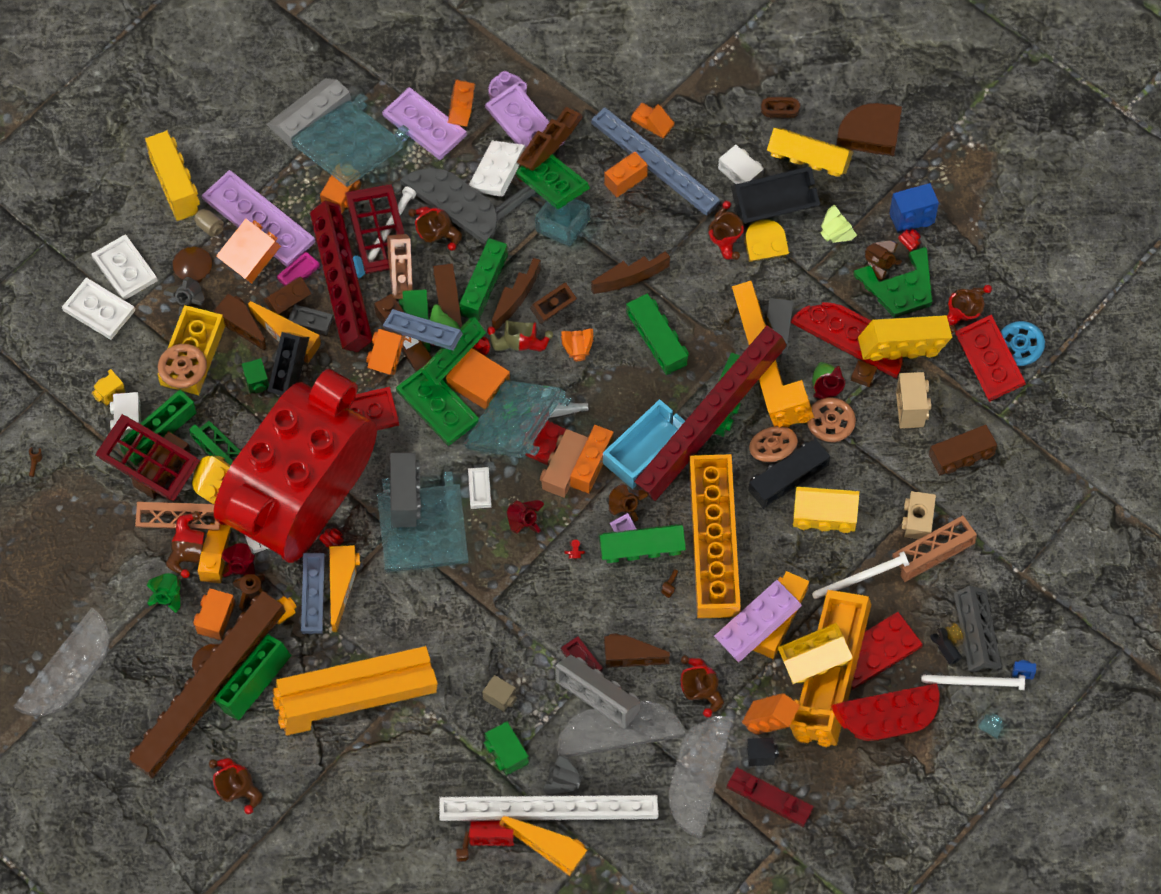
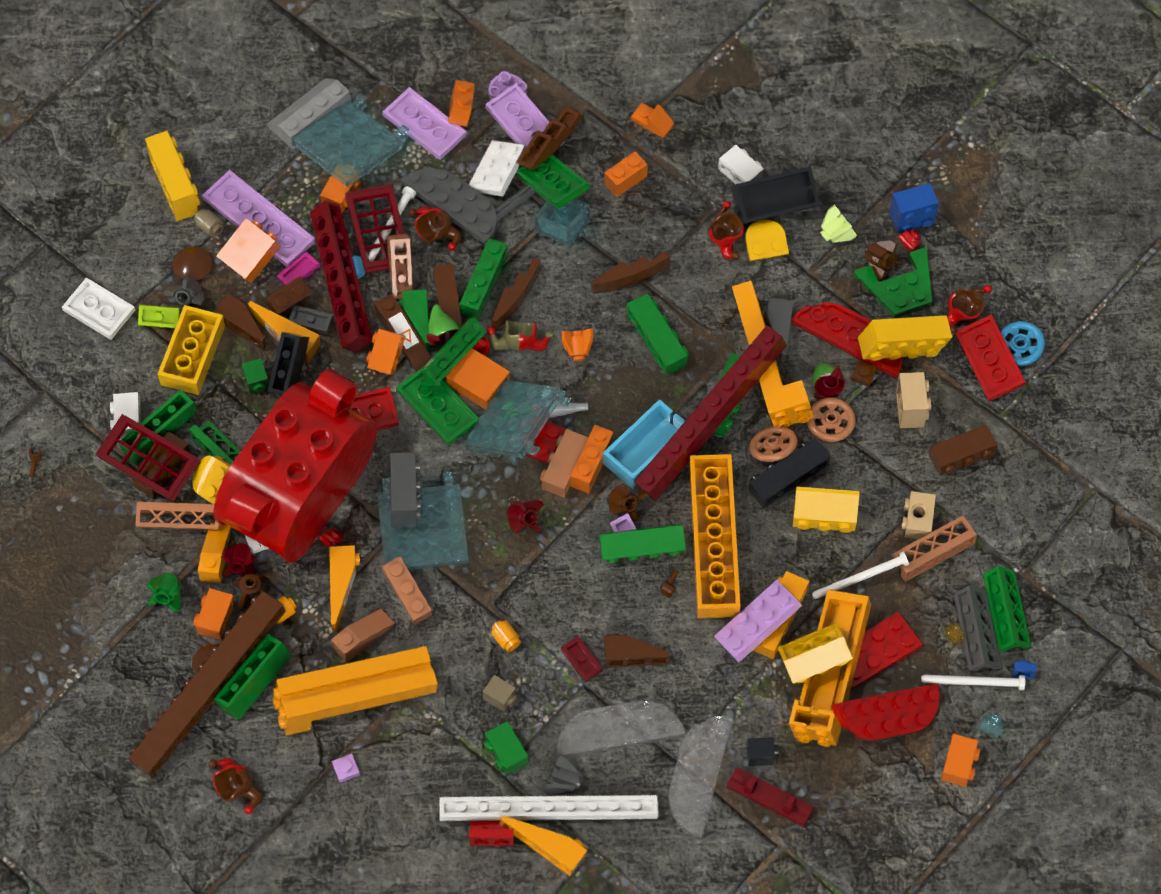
(68, 668): clear plate -> none
(107, 387): yellow brick -> none
(124, 267): white plate -> none
(158, 316): none -> lime plate
(181, 381): nougat plate -> none
(185, 544): piece -> none
(313, 593): sand blue plate -> none
(345, 768): none -> lavender plate
(361, 634): none -> nougat slope
(407, 590): none -> nougat brick
(422, 329): sand blue plate -> none
(462, 853): reddish brown hand -> none
(479, 487): white tile -> none
(505, 635): none -> light orange brick
(553, 303): reddish brown brick -> none
(574, 553): red plate -> none
(597, 691): light grey slope -> none
(656, 161): sand blue plate -> none
(701, 683): reddish brown piece -> none
(770, 714): orange brick -> none
(780, 107): reddish brown plate -> none
(809, 150): yellow brick -> none
(870, 129): reddish brown brick -> none
(946, 646): black bar -> none
(960, 759): none -> orange brick
(1003, 609): none -> green fence

